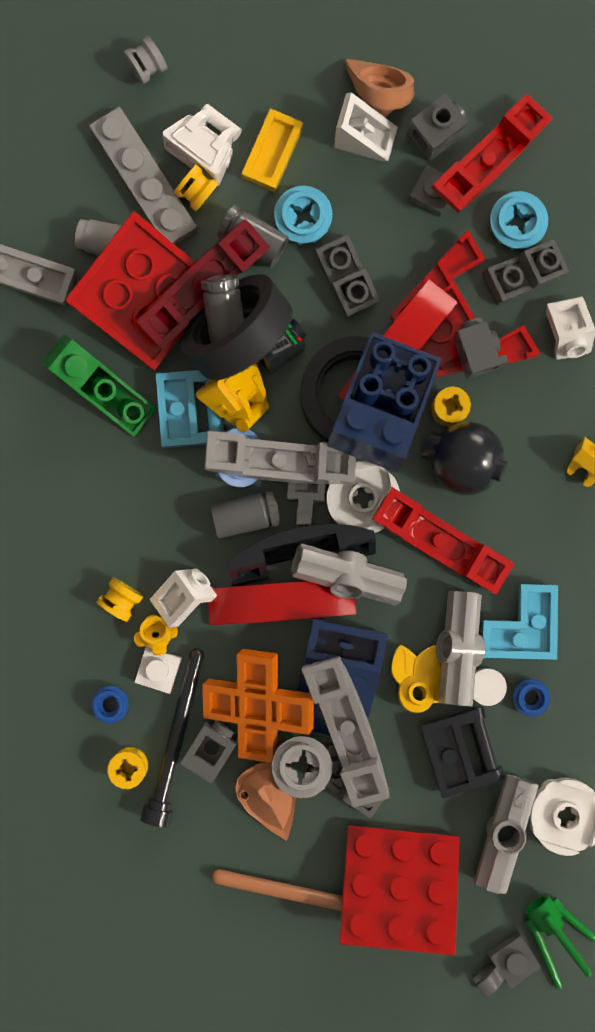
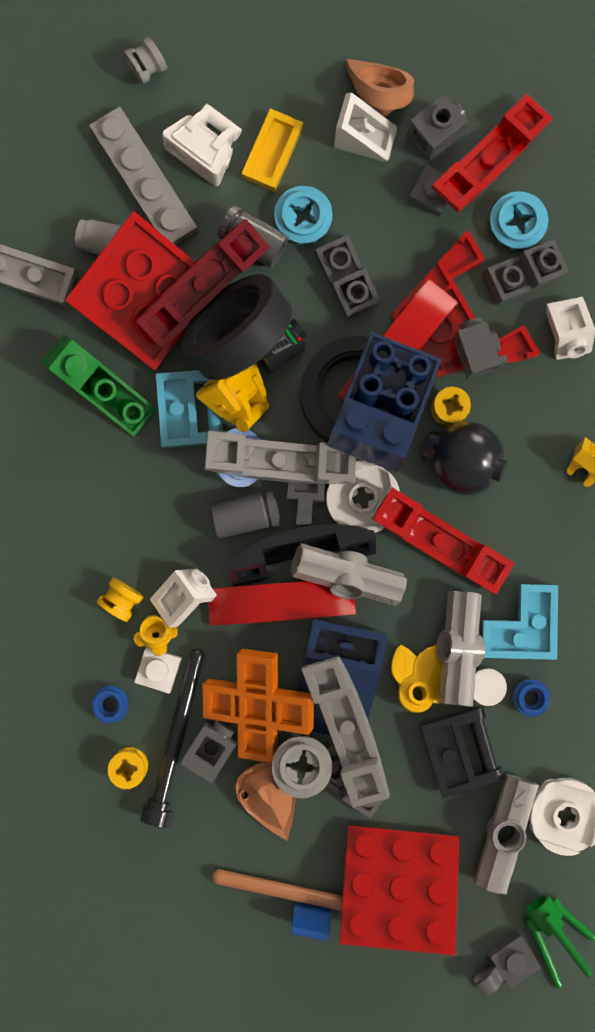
(199, 189): yellow wheel -> none
(222, 305): dark grey piece -> none
(310, 921): none -> blue slope

